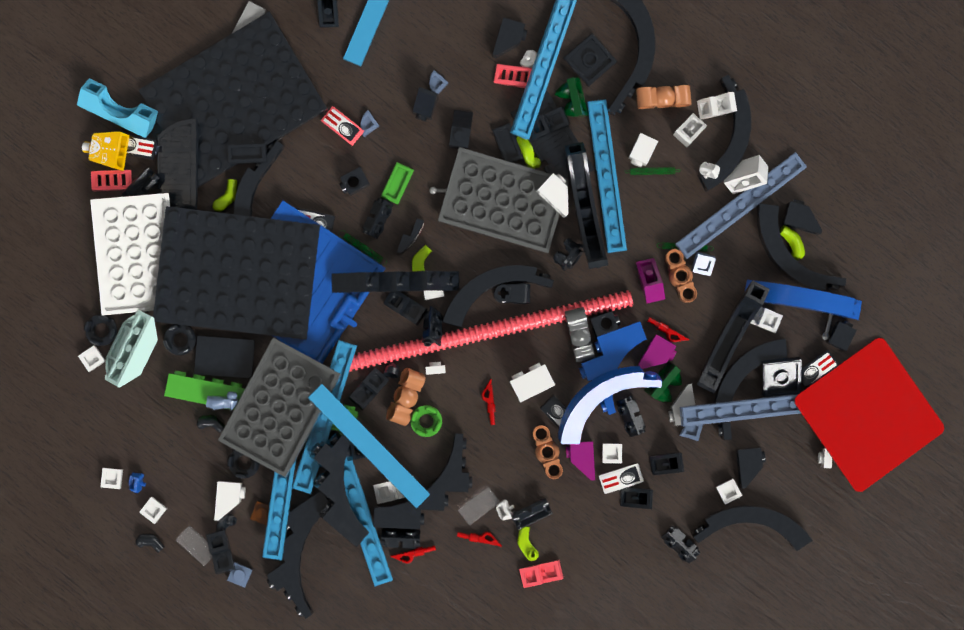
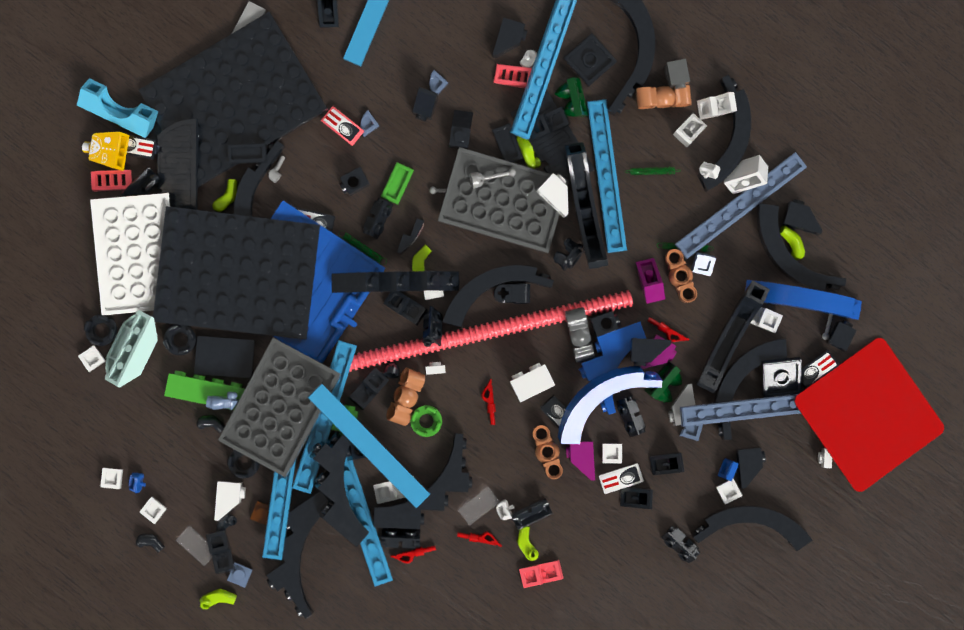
(217, 596): none -> lime arm
(273, 174): none -> light grey hand
(478, 179): none -> light grey hinge
(642, 150): white slope -> none
(646, 350): none -> black slope
(677, 73): none -> dark grey slope
(728, 469): none -> blue tile

